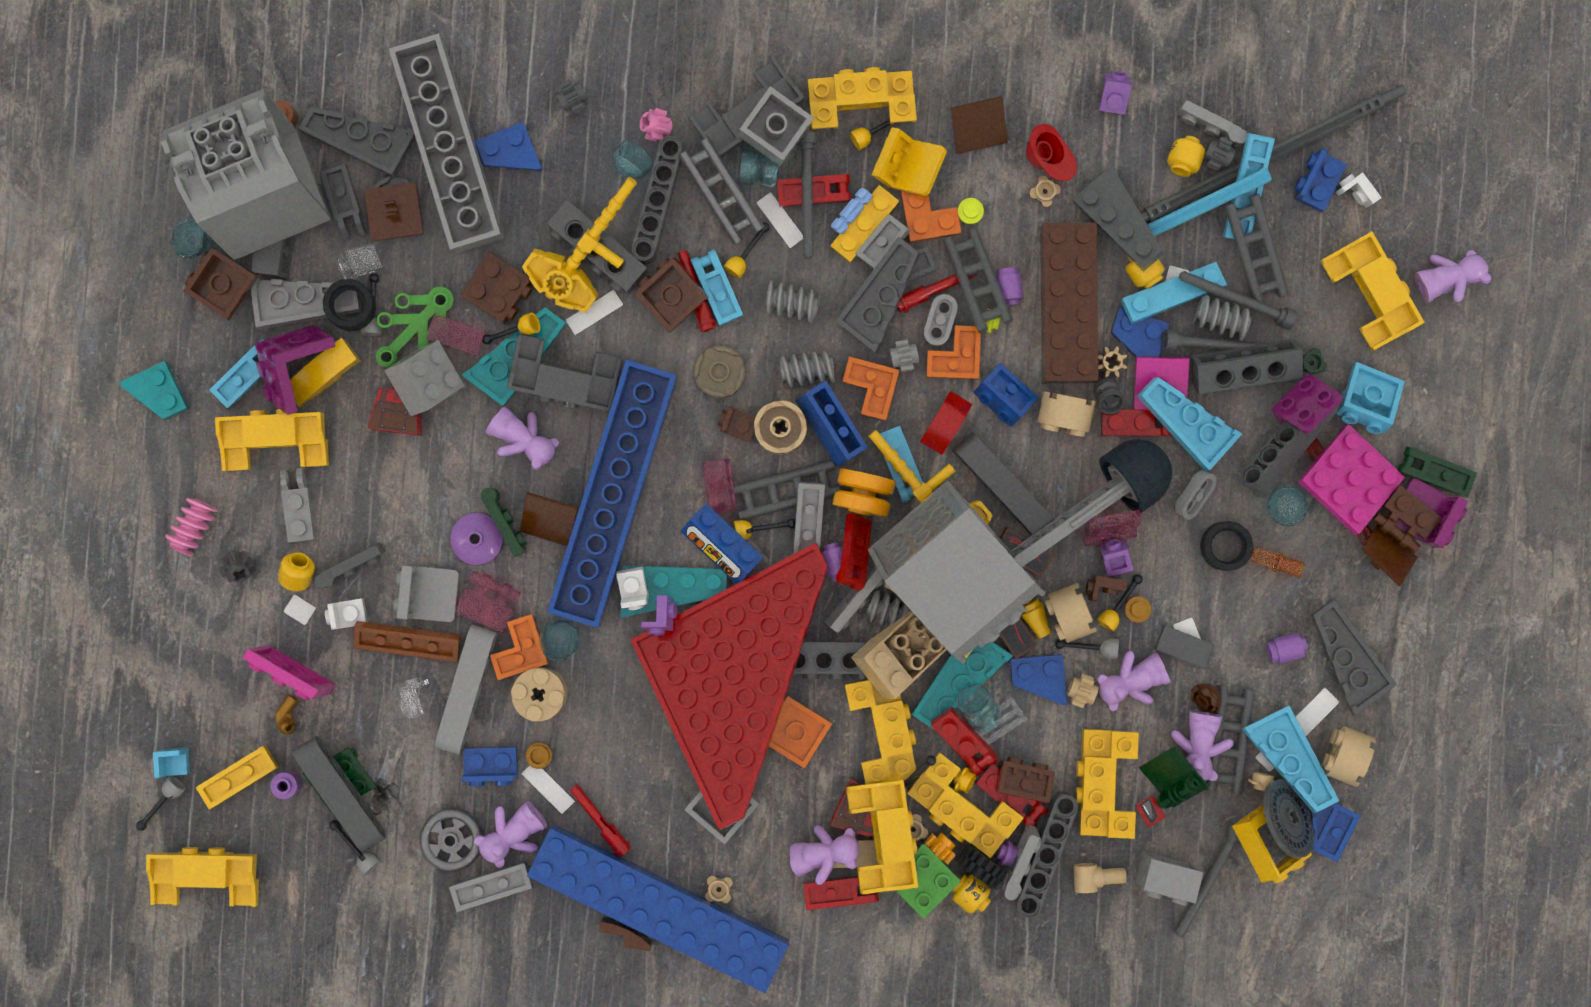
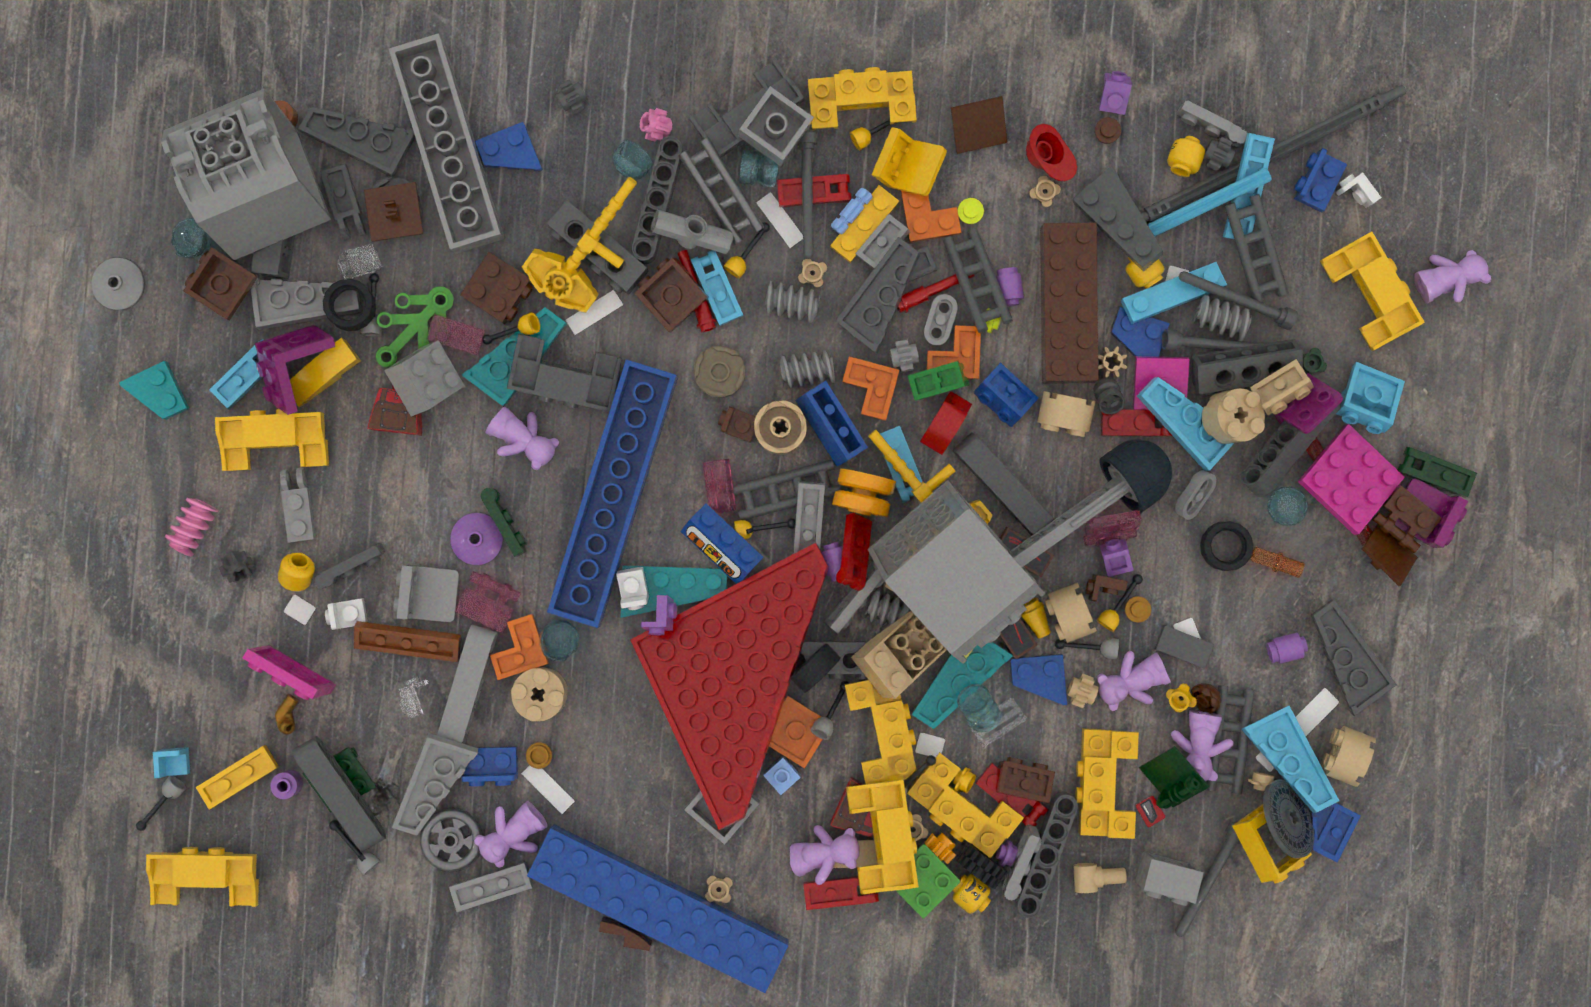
(129, 286): none -> light grey dish
(433, 775): none -> light grey wing
(548, 519): reddish brown piece -> none
(609, 831): red pin -> none
(691, 231): none -> light grey piece
(782, 774): none -> light blue brick
(806, 277): none -> tan plate
(815, 668): none -> black tyre
(823, 726): none -> light grey hinge
(929, 744): none -> white sticker
(938, 380): none -> green hinge
(964, 740): red plate -> none
(1107, 130): none -> reddish brown plate
(1178, 704): none -> yellow plate
(1234, 416): none -> tan brick
(1283, 387): none -> tan bracket

